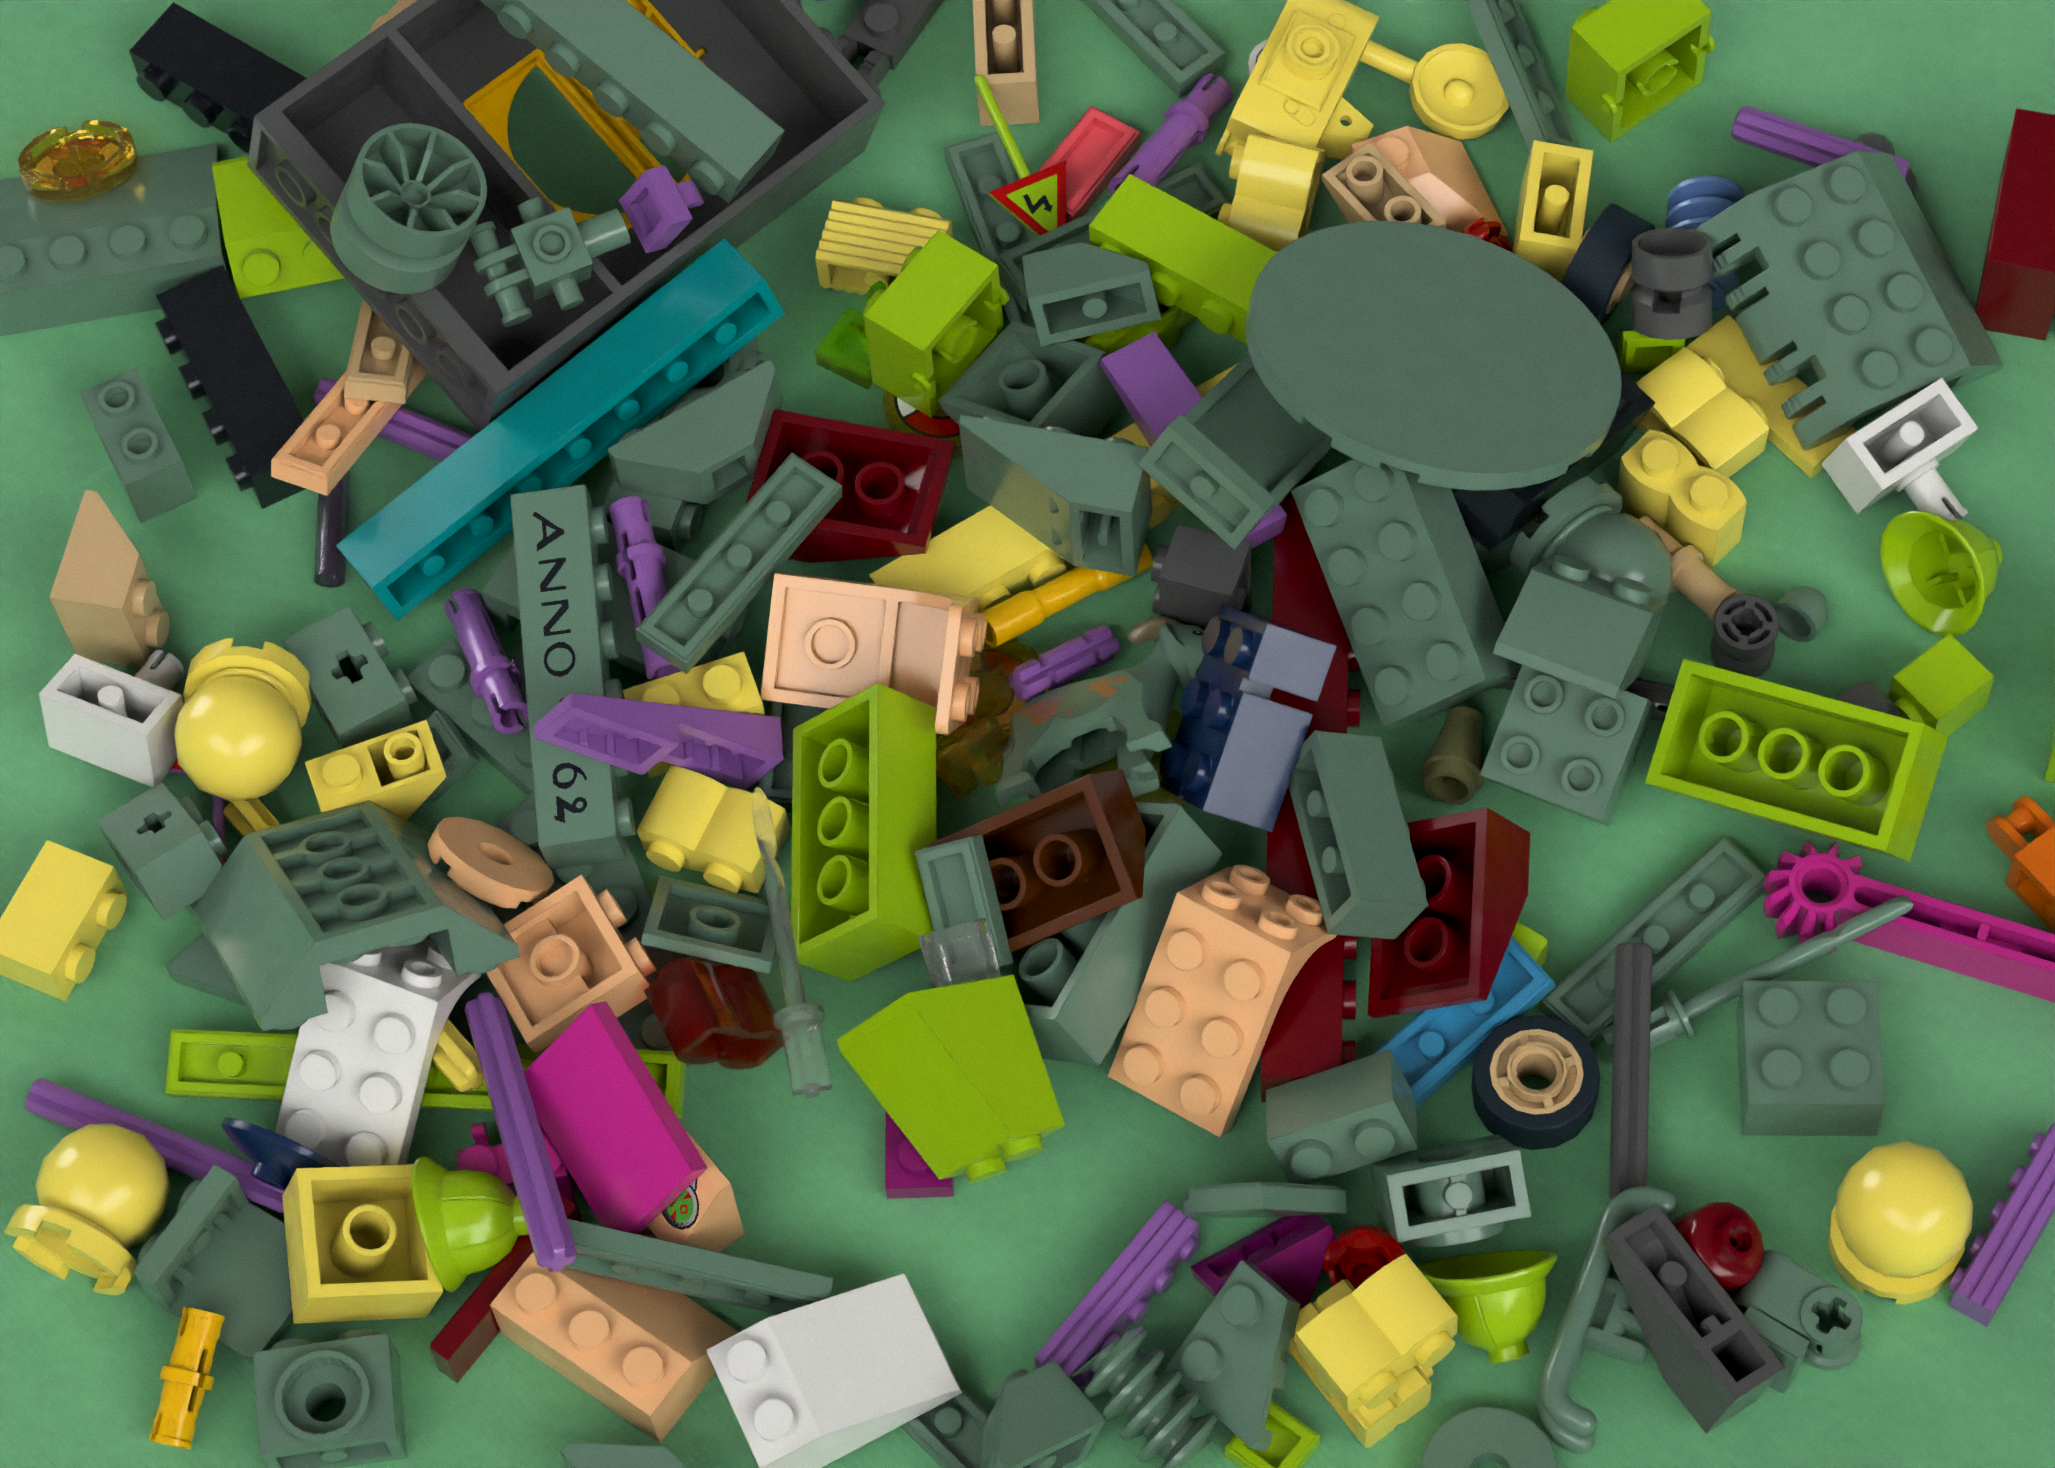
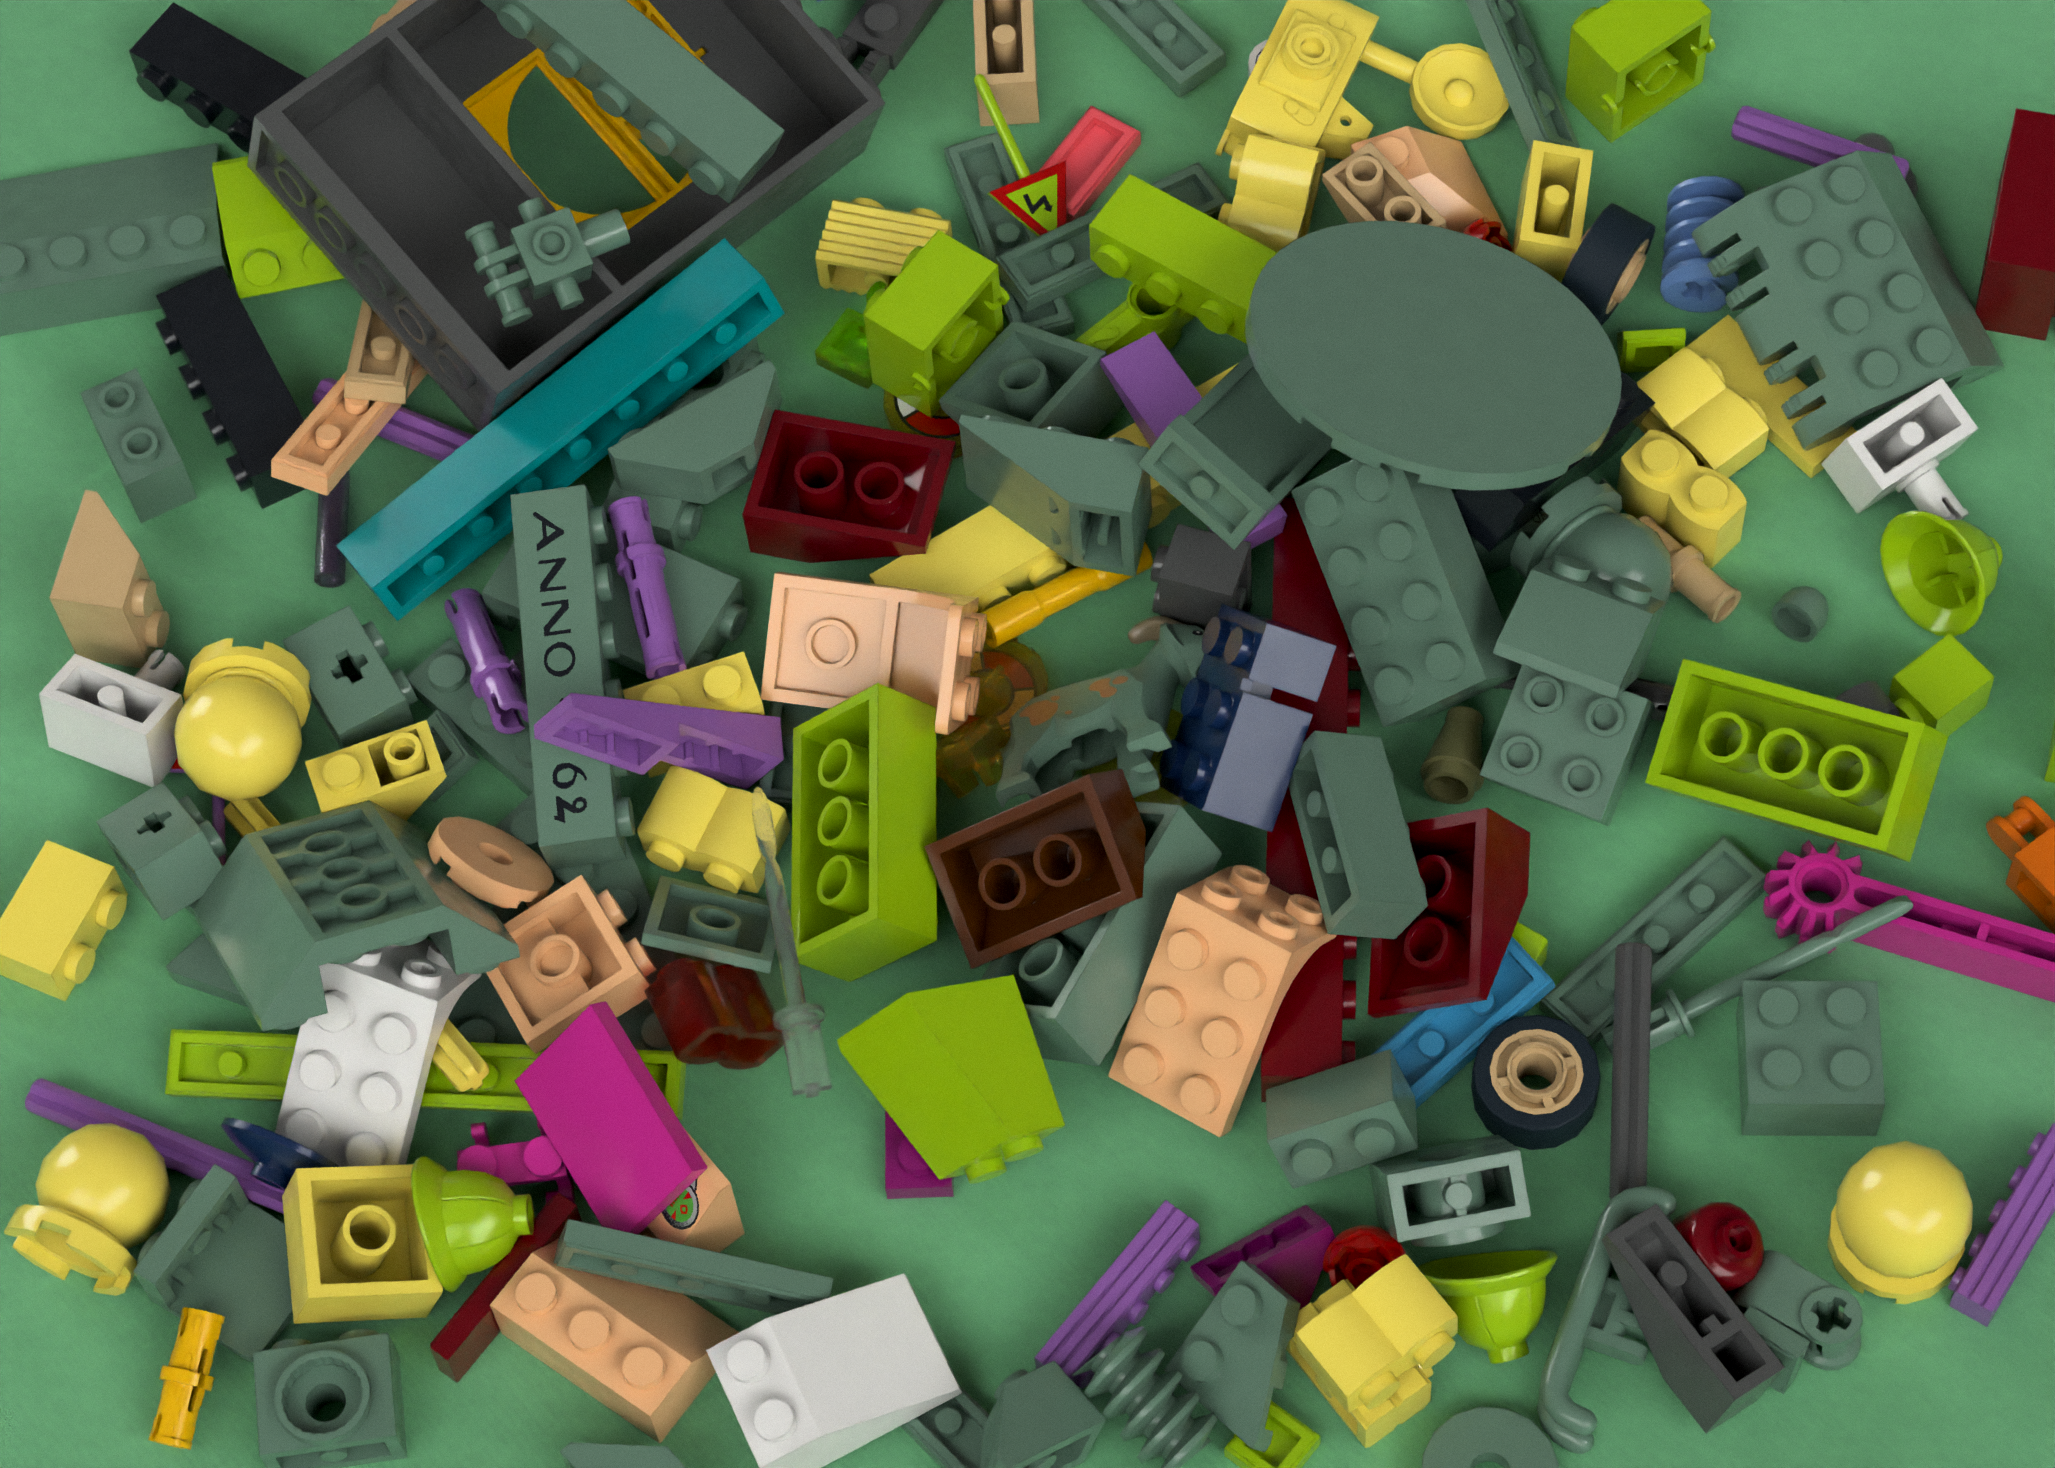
(77, 163): clear yellow tile -> none
(408, 208): sand green wheel -> none
(520, 1133): medium lavender axle -> none
(659, 207): medium lavender tile -> none
(738, 563): sand green tile -> none
(959, 954): clear tile -> none
(962, 889): sand green tile -> none
(1064, 663): medium lavender axle -> none
(1087, 292): sand green slope -> none
(1183, 128): medium lavender pin -> none
(1263, 1200): sand green tile -> none
(1672, 282): dark grey wheel -> none
(1733, 642): dark grey wheel -> none

